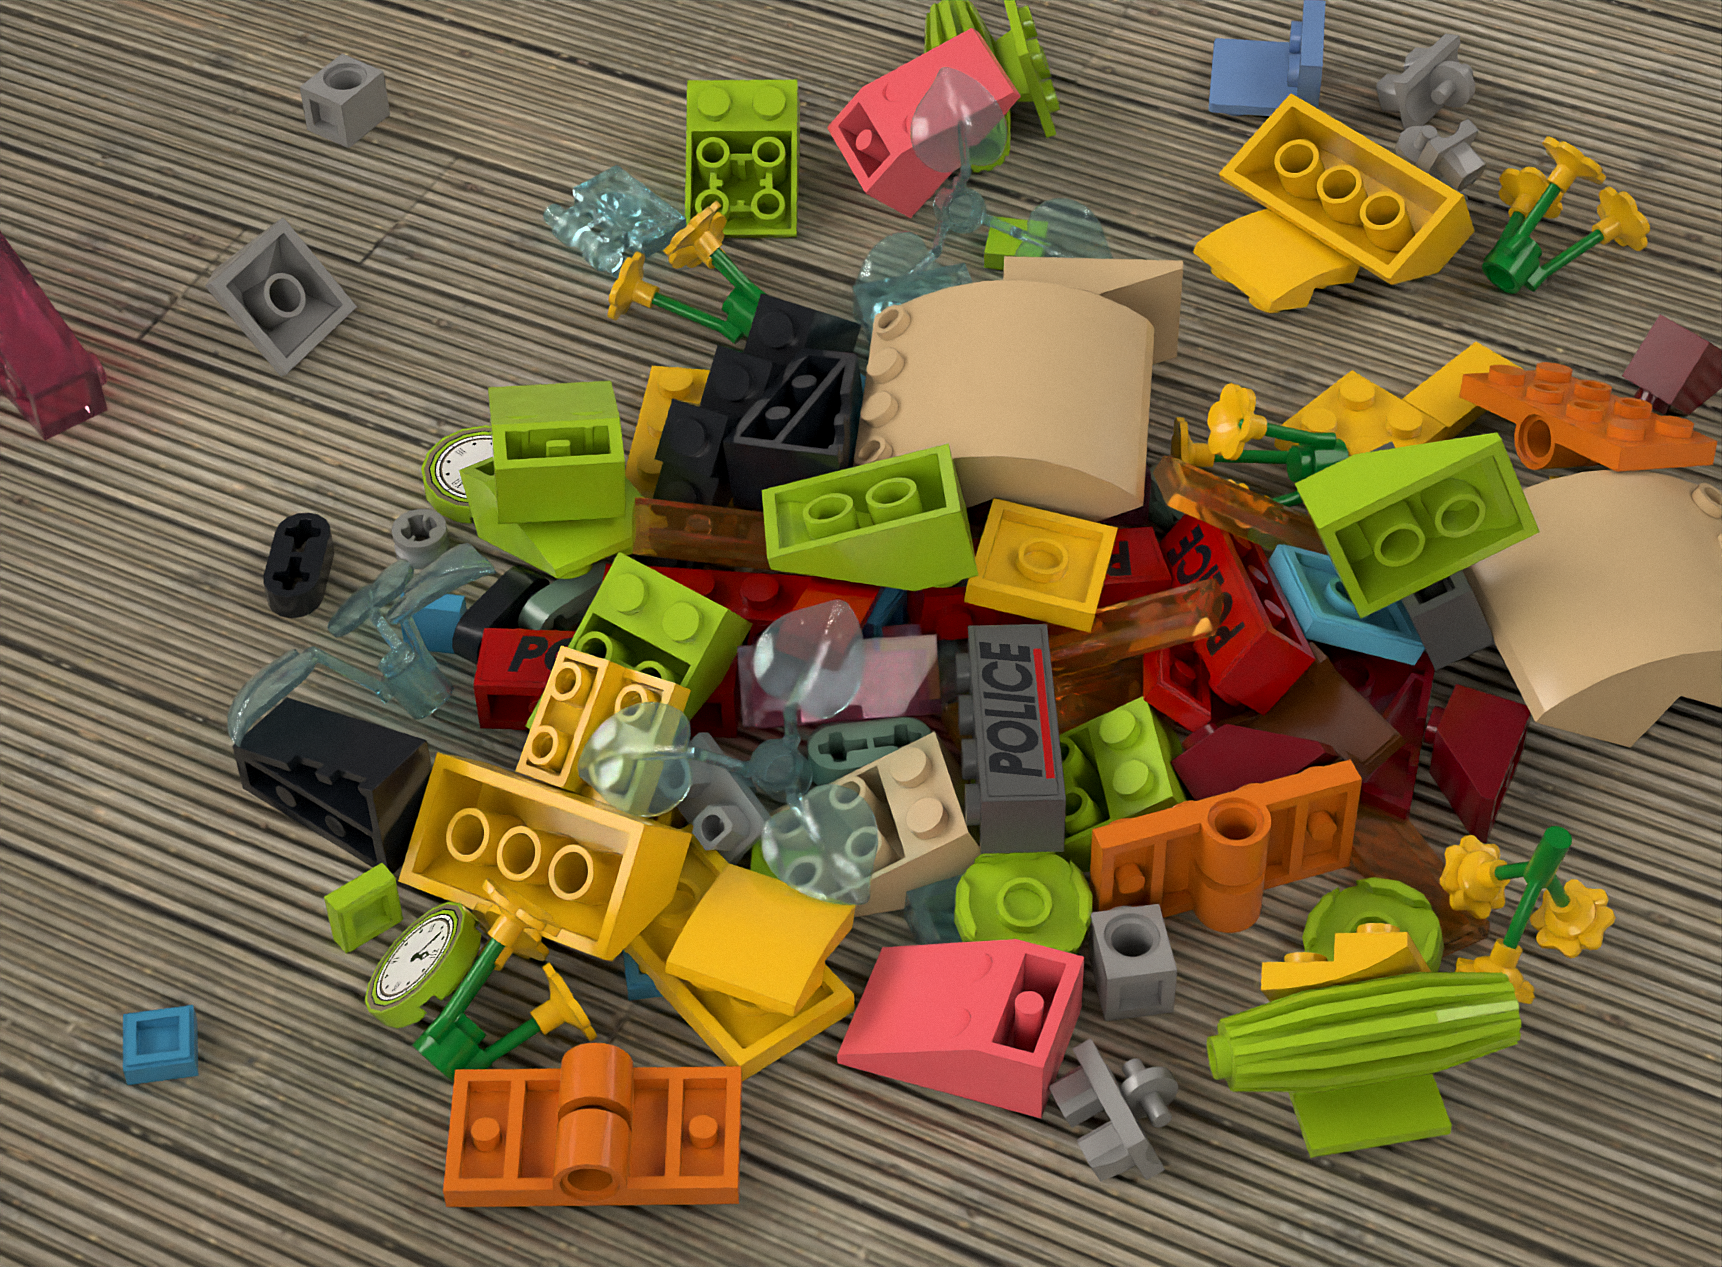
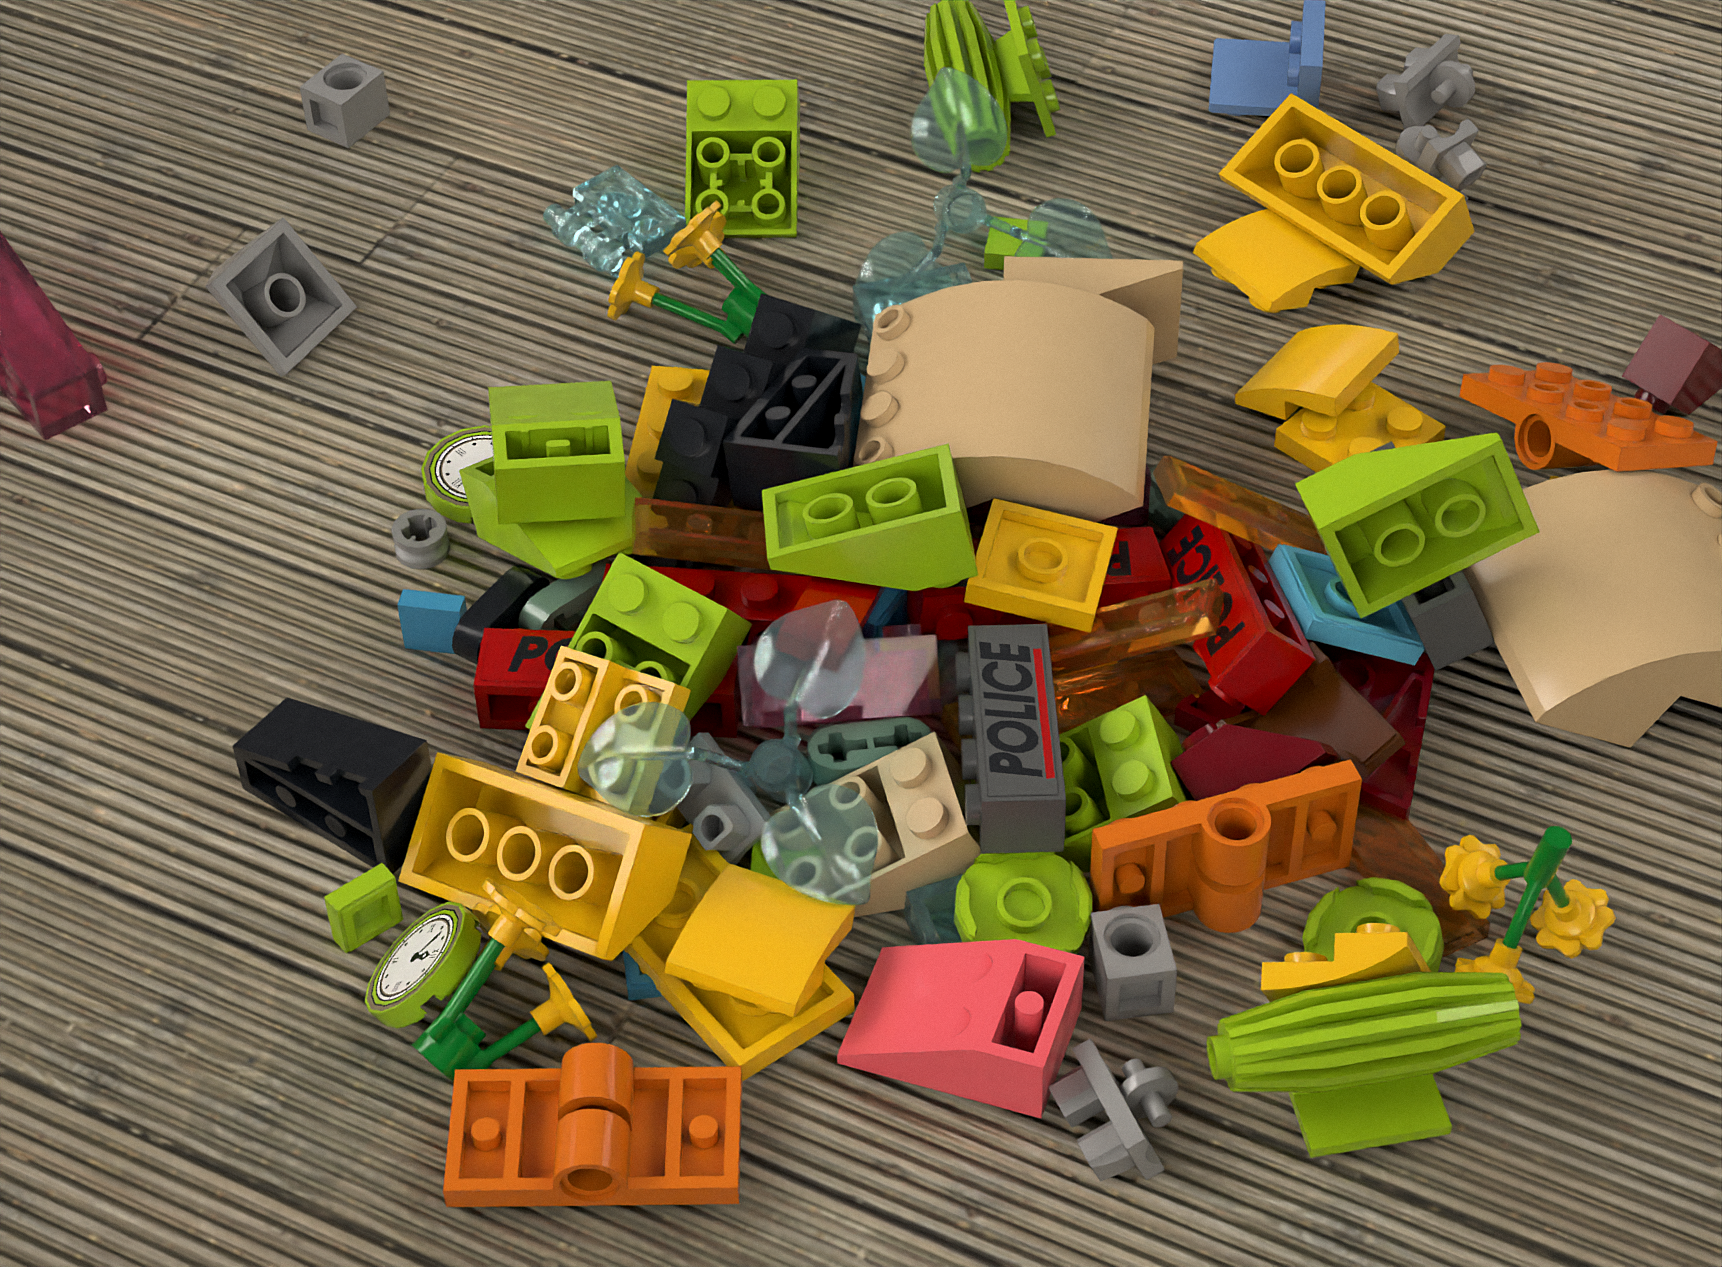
(160, 1045): dark azure tile -> none
(286, 564): black beam -> none
(407, 671): clear light blue plant -> none
(878, 121): coral slope -> none
(1178, 685): red tile -> none
(1234, 424): plant -> none
(1319, 370): none -> yellow slope
(1440, 392): yellow tile -> none
(1476, 753): dark red slope -> none
(1532, 196): plant -> none

